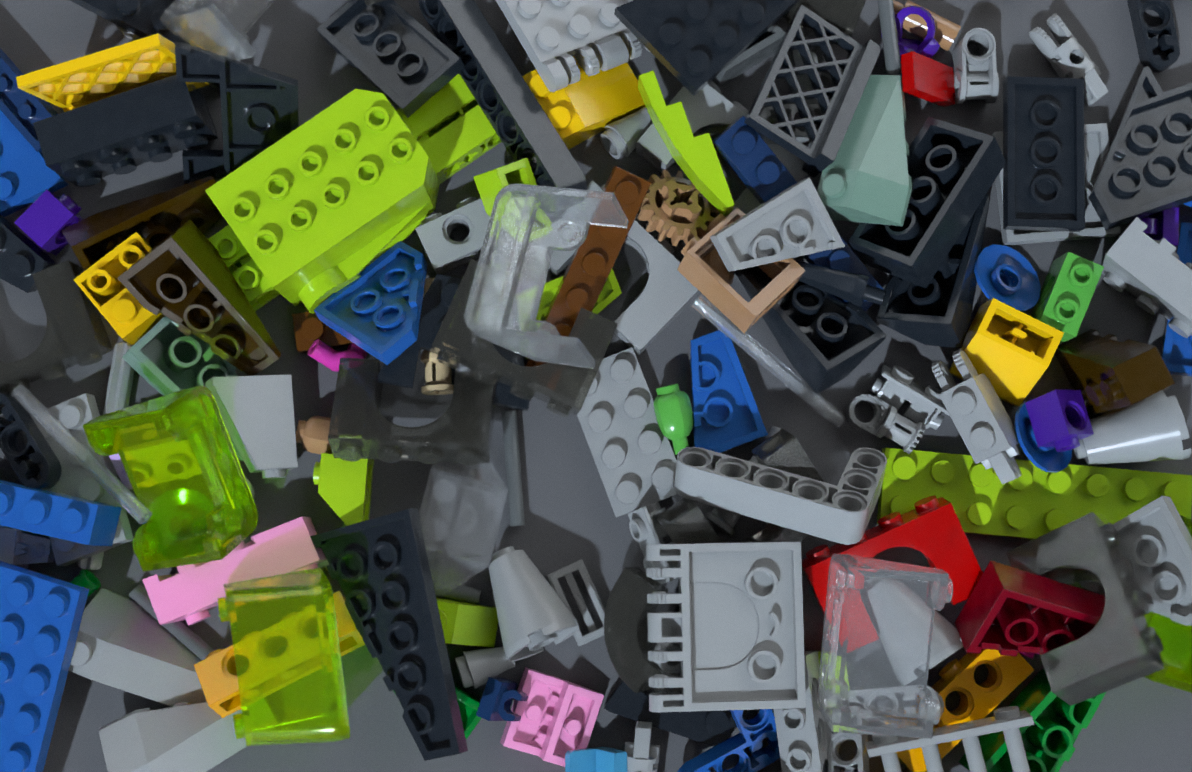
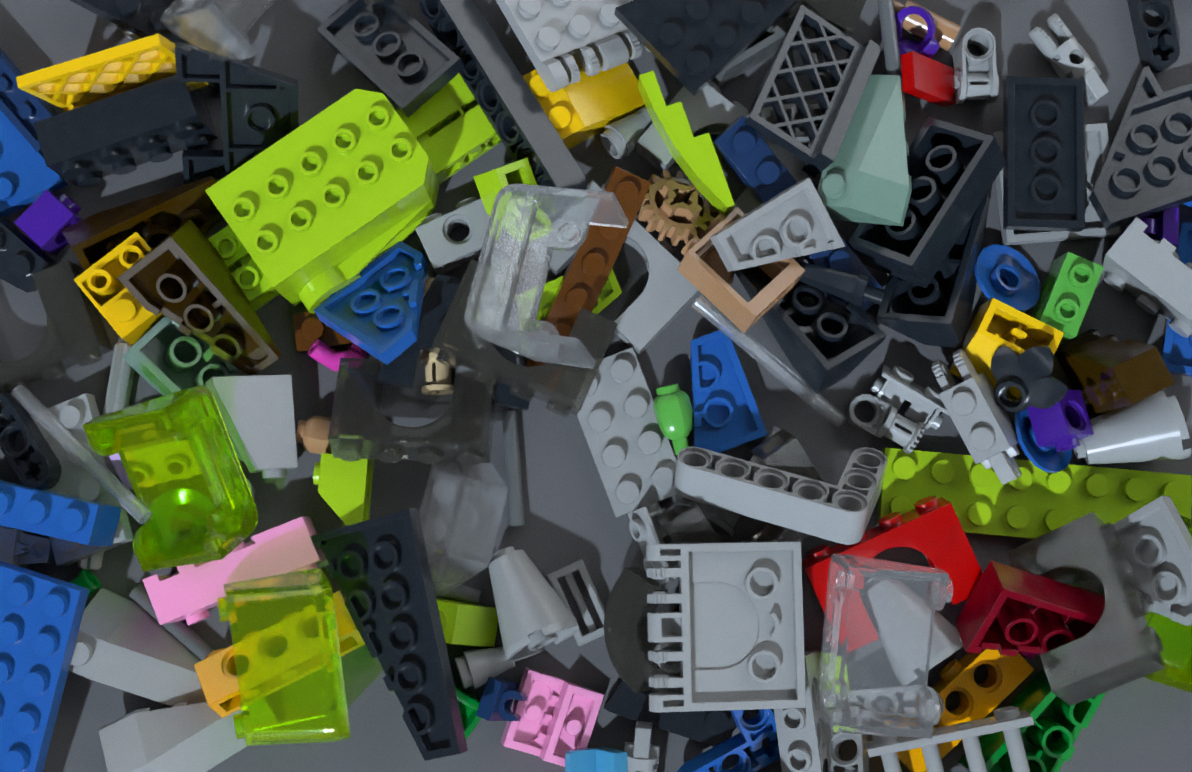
(1028, 373): none -> black plate

